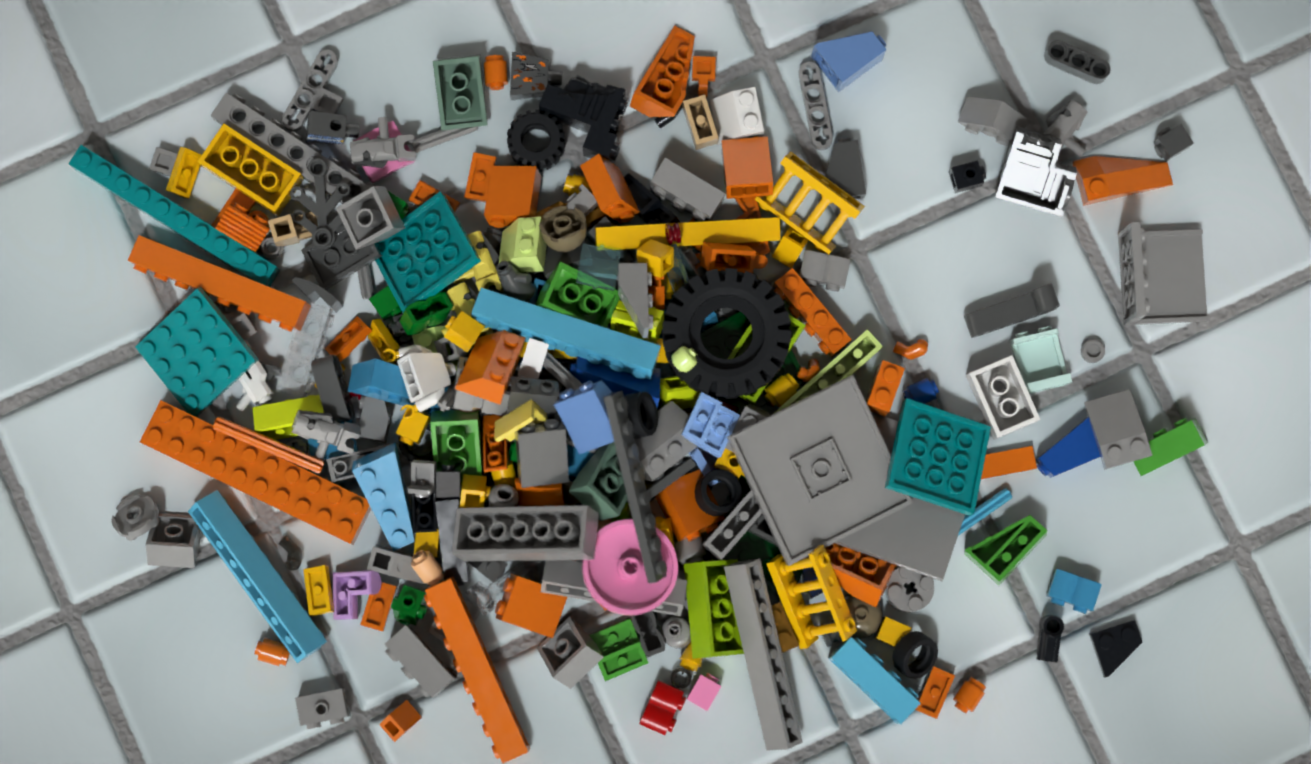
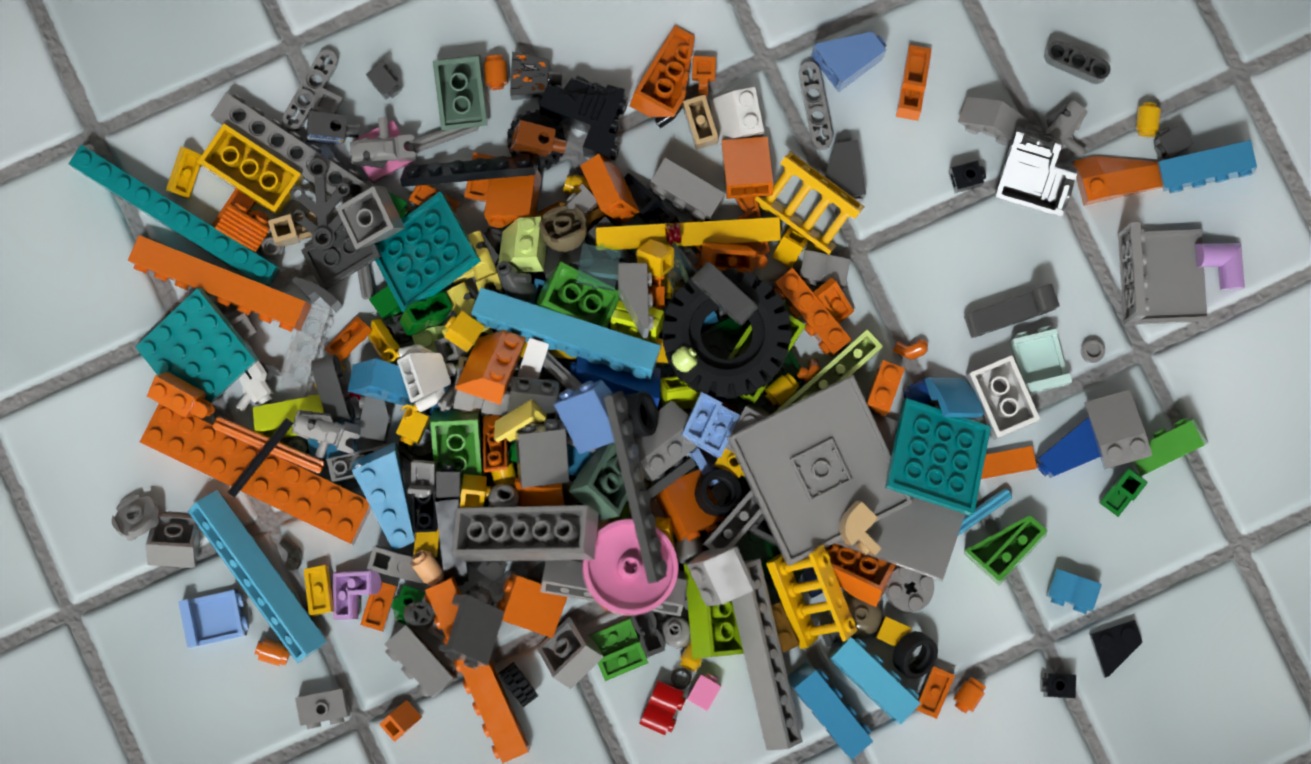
(163, 161): light grey plate -> none
(180, 396): none -> orange brick
(213, 618): none -> light blue panel
(260, 457): none -> black bar
(384, 80): none -> dark grey brick
(423, 610): none -> dark grey wheel
(469, 170): none -> black plate
(473, 631): none -> dark grey panel
(518, 684): none -> black tyre
(526, 139): none -> dark orange torso
(721, 575): none -> light grey slope
(724, 293): none -> dark grey beam
(830, 710): none -> dark azure wedge
(834, 300): none -> orange plate
(854, 526): none -> tan brick
(913, 82): none -> orange slope
(954, 397): none -> dark azure slope
(1049, 641): black piece -> none
(1058, 685): none -> black brick
(1124, 489): none -> green brick
(1148, 119): none -> yellow brick
(1207, 167): none -> dark azure wedge
(1227, 259): none -> lavender brick

